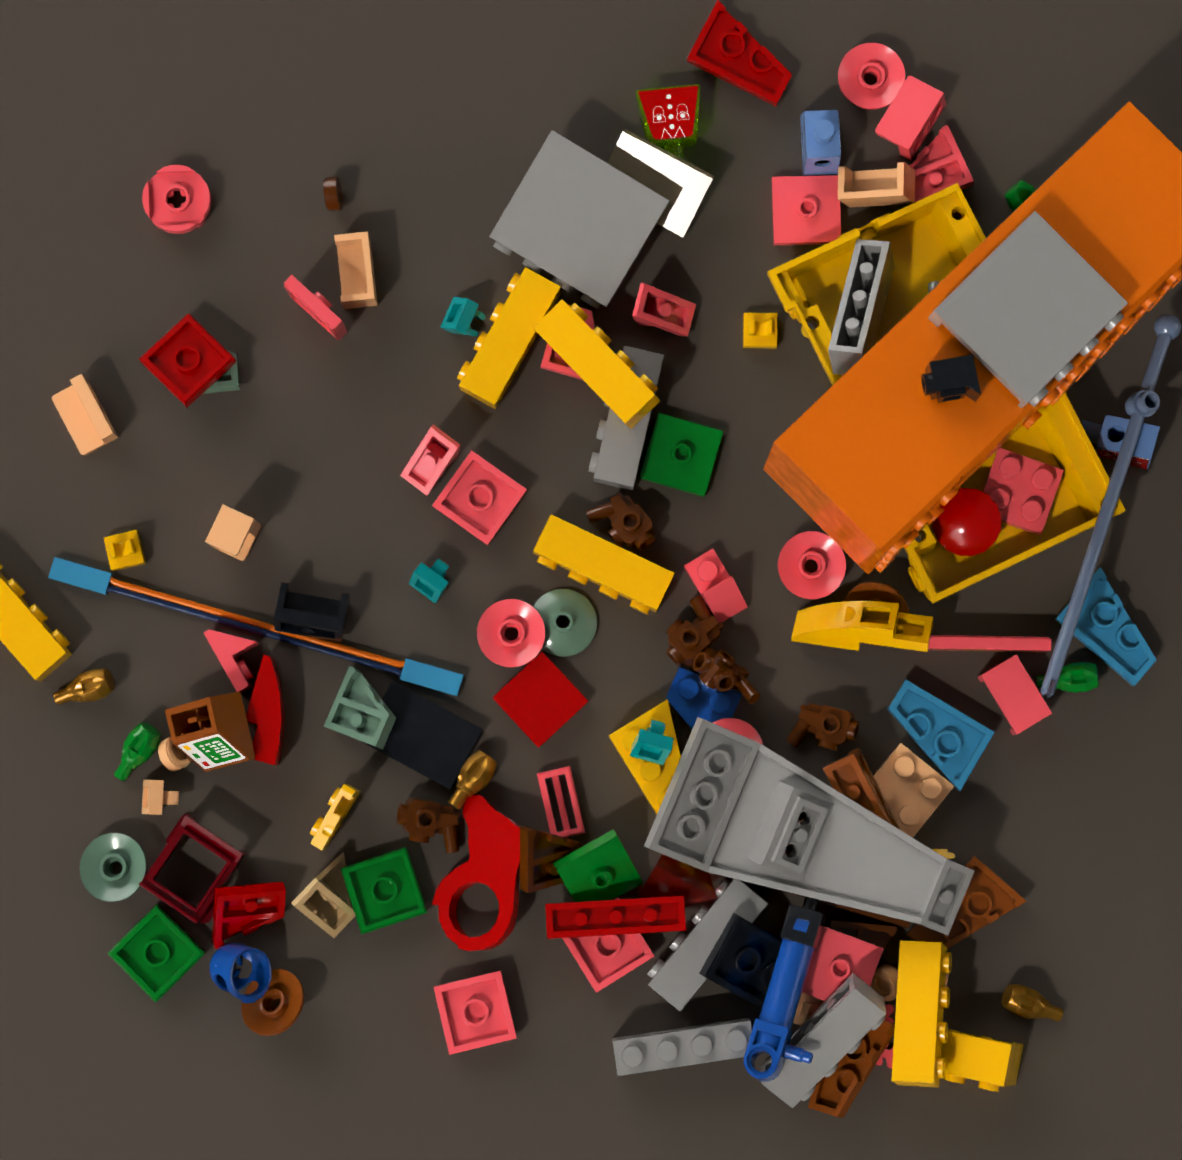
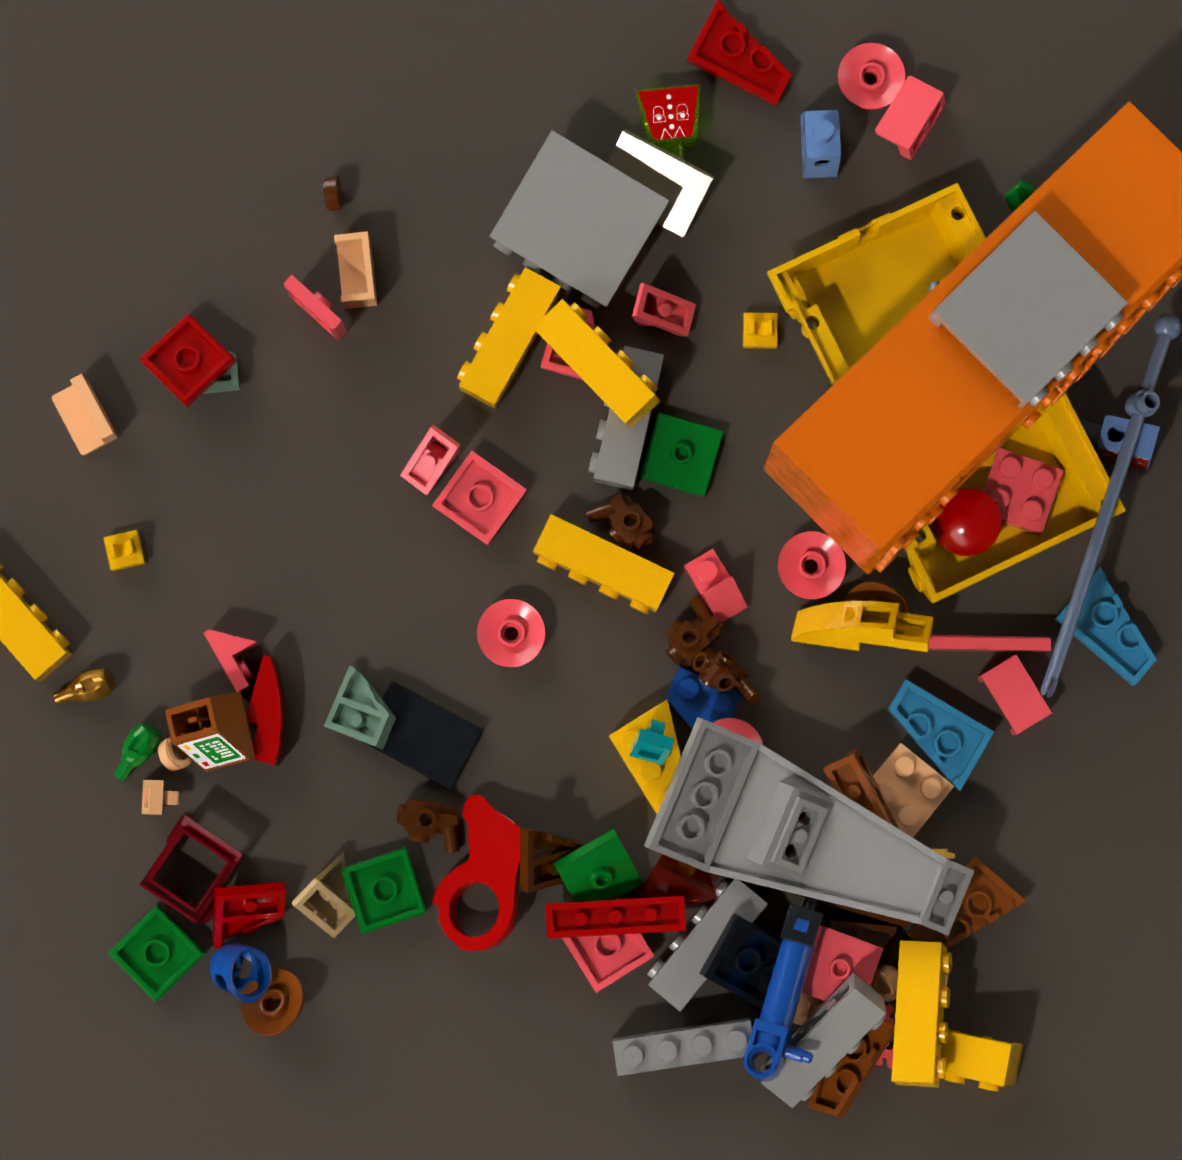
(98, 863): sand green dish -> none
(99, 582): piece -> none
(163, 185): coral plate -> none
(233, 533): light nougat panel -> none
(311, 614): black panel -> none
(340, 804): yellow wing -> none
(430, 580): teal tile -> none
(460, 317): teal tile -> none
(473, 777): pearl gold piece -> none
(475, 1012): coral plate -> none
(540, 699): red tile -> none
(560, 800): coral tile -> none
(582, 625): sand green dish -> none
(805, 210): coral plate -> none
(830, 724): reddish brown piece -> none
(861, 304): light grey brick -> none
(876, 186): light nougat panel -> none
(940, 166): coral wing -> none
(951, 379): black window -> none
(1029, 1003): pearl gold piece -> none
(1076, 677): green piece -> none

